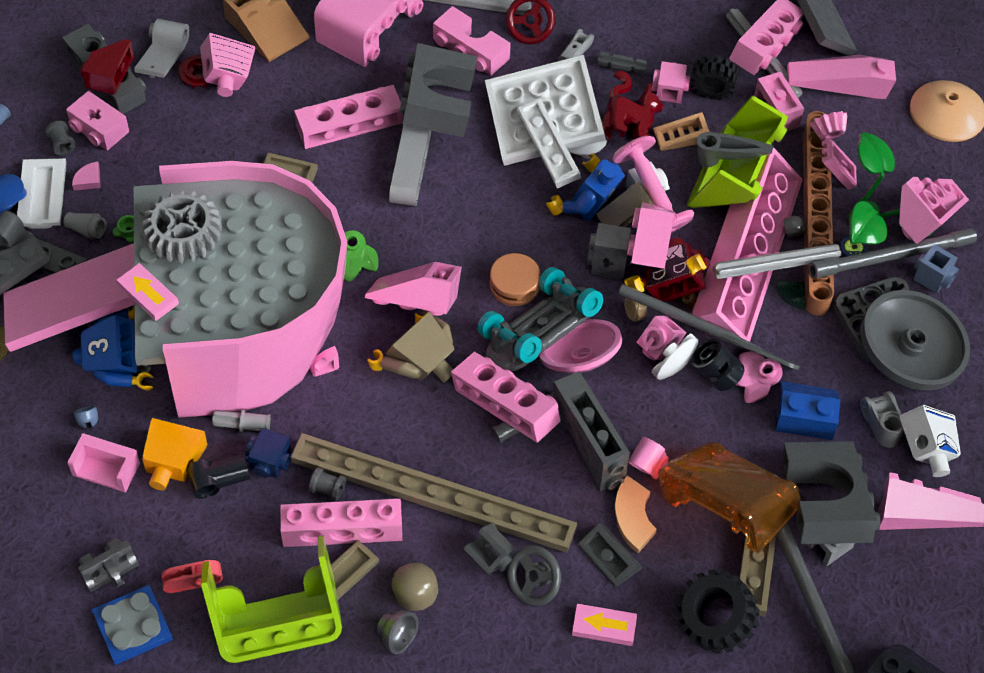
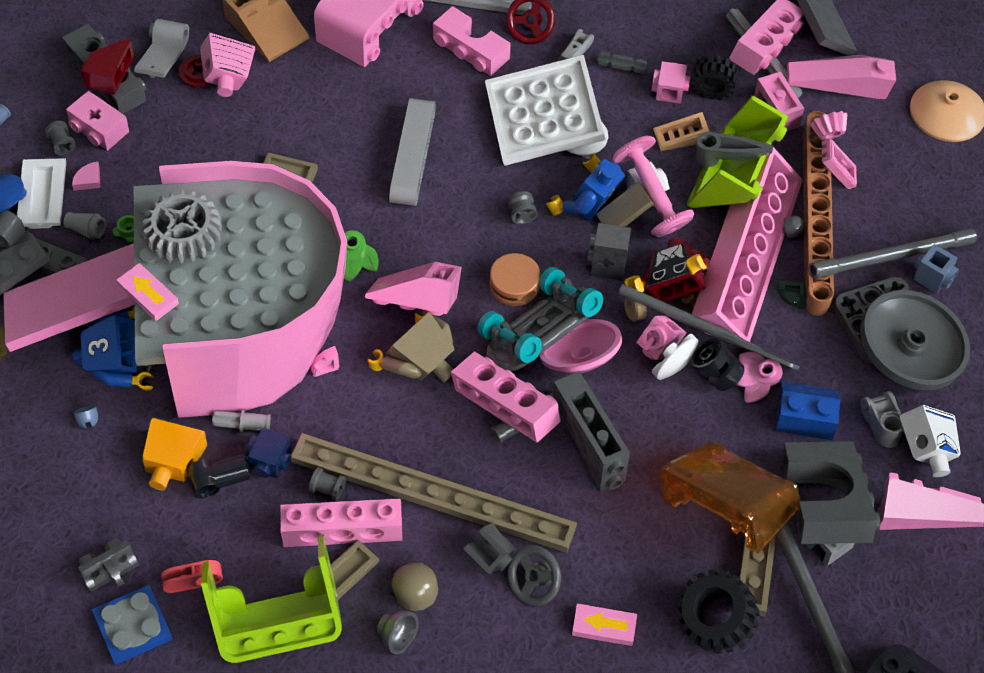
(104, 462): bright pink panel -> none
(348, 116): bright pink brick -> none
(427, 108): dark grey arch -> none
(522, 207): none -> dark grey wheel
(548, 143): white tile -> none
(609, 555): dark grey slope -> none
(625, 114): dark red animal -> none
(631, 514): light nougat tile -> none
(648, 457): bright pink piece -> none
(652, 236): bright pink slope -> none
(775, 261): light grey axle -> none
(851, 249): tile -> none
(865, 217): green plant -> none
(928, 205): bright pink wedge -> none

